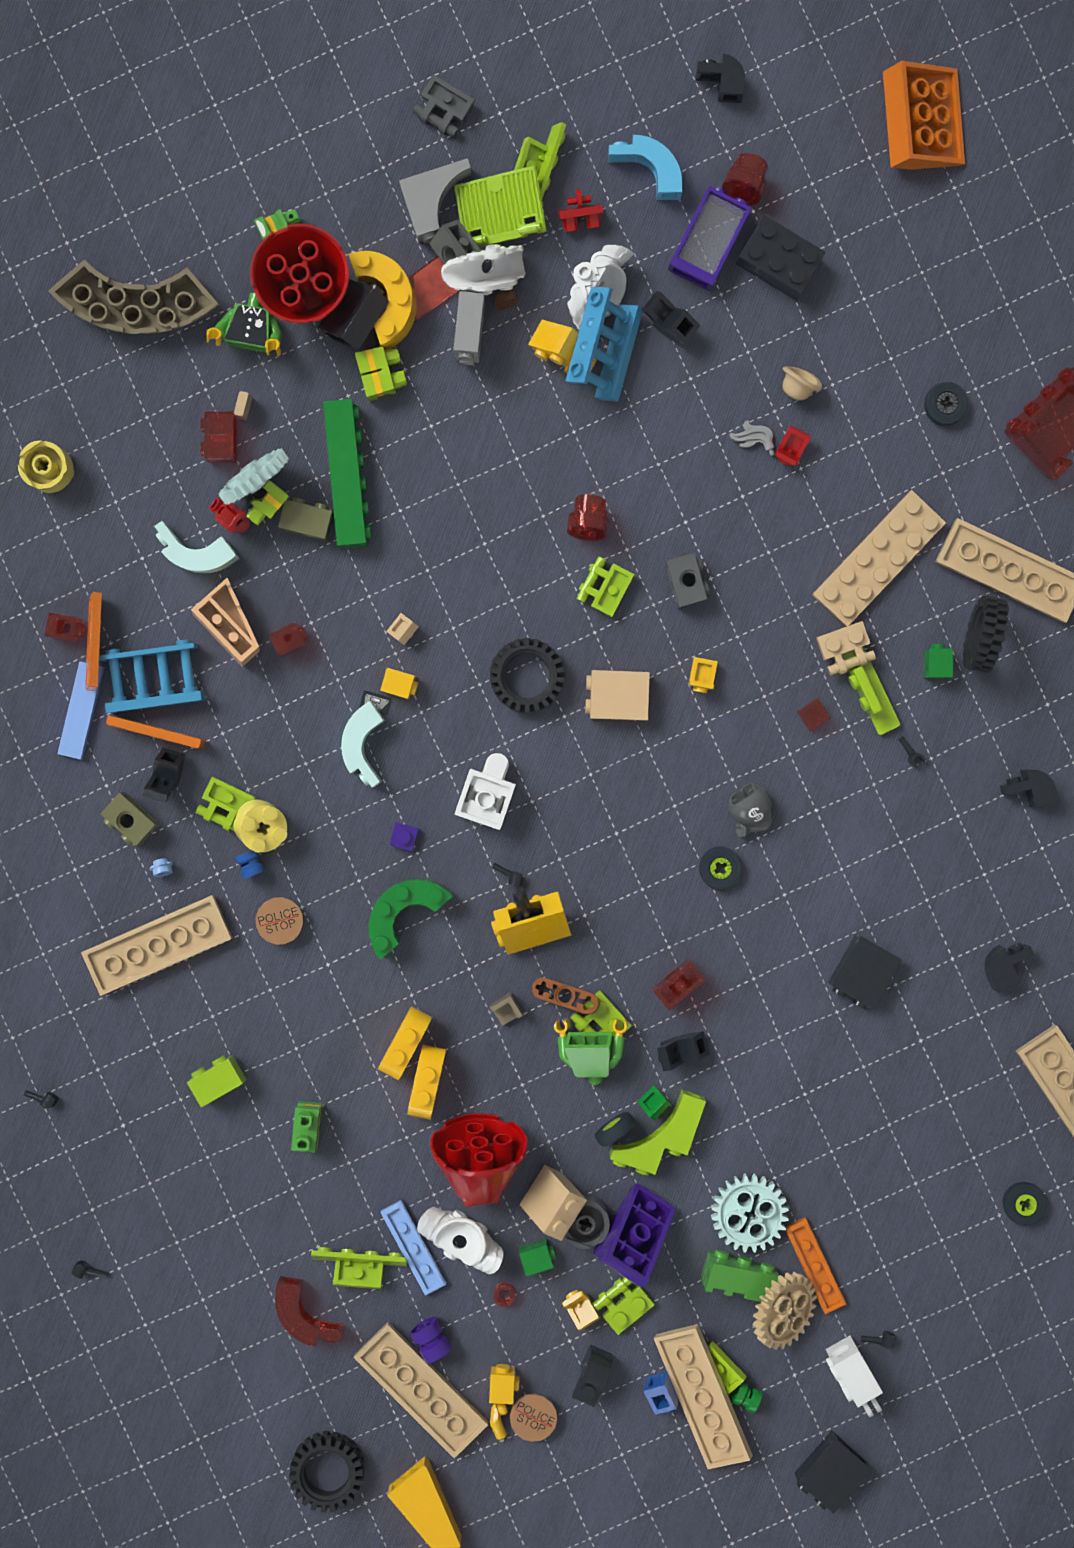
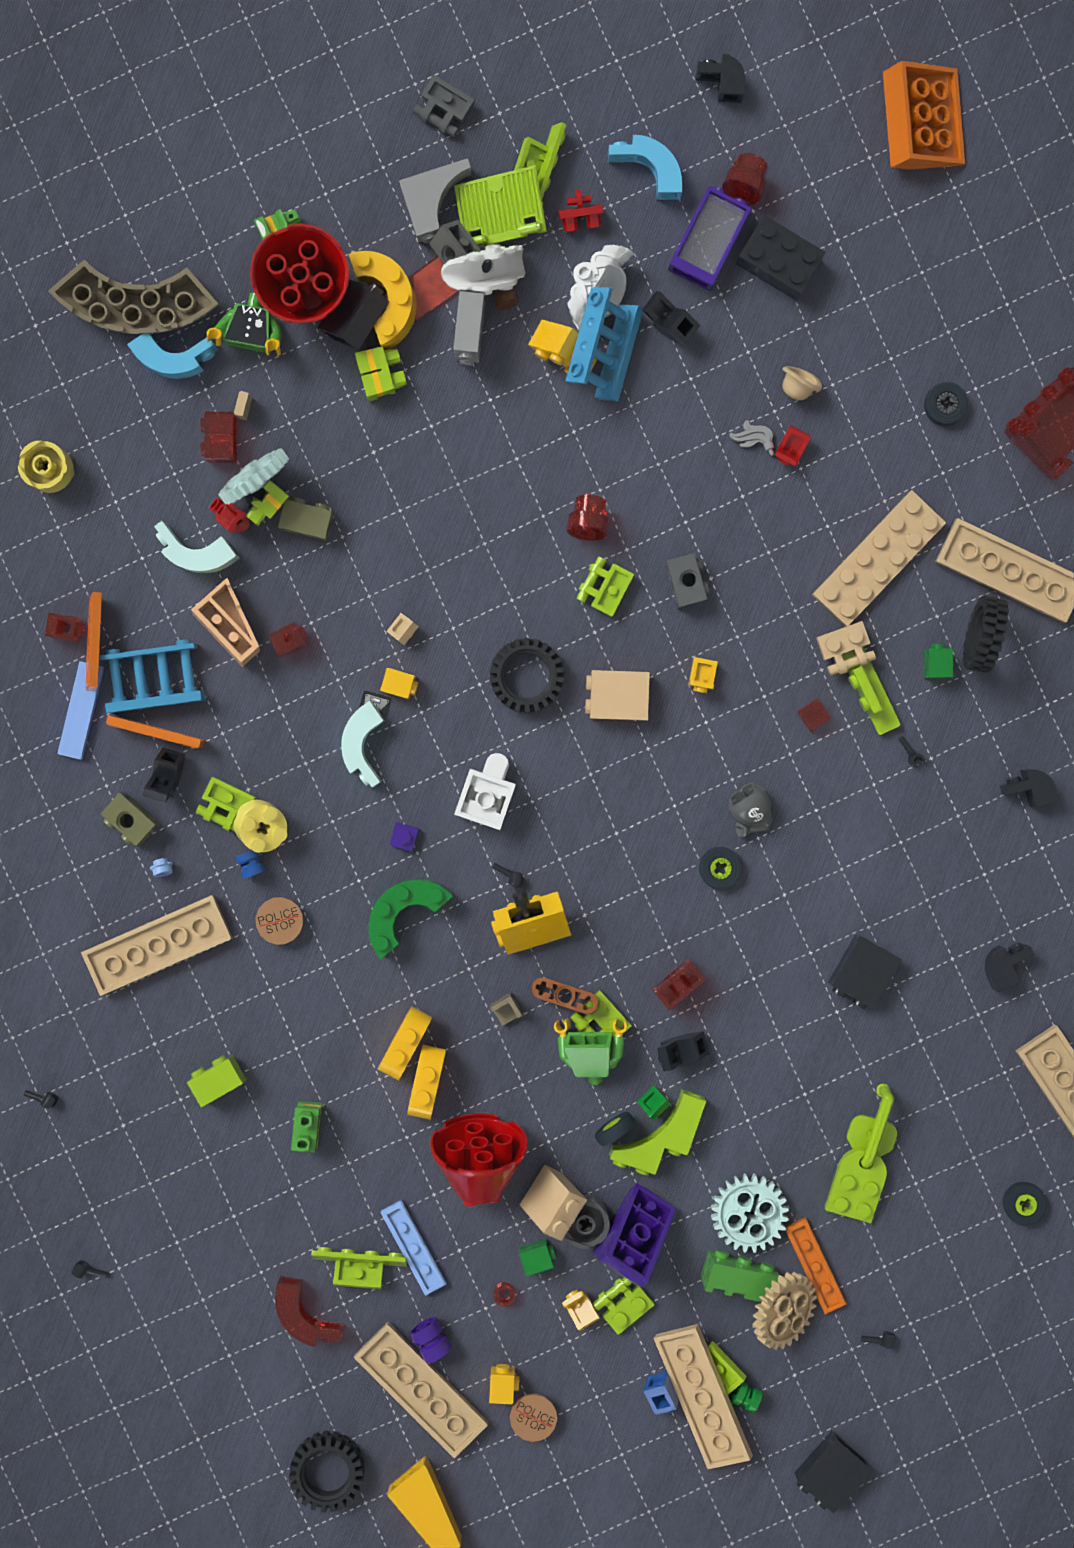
(170, 364): none -> medium azure arch
(345, 473): green brick -> none
(480, 1249): white piece -> none
(497, 1411): yellow arm -> none
(594, 1375): black brick -> none
(853, 1374): white brick -> none
(857, 1186): none -> lime plate

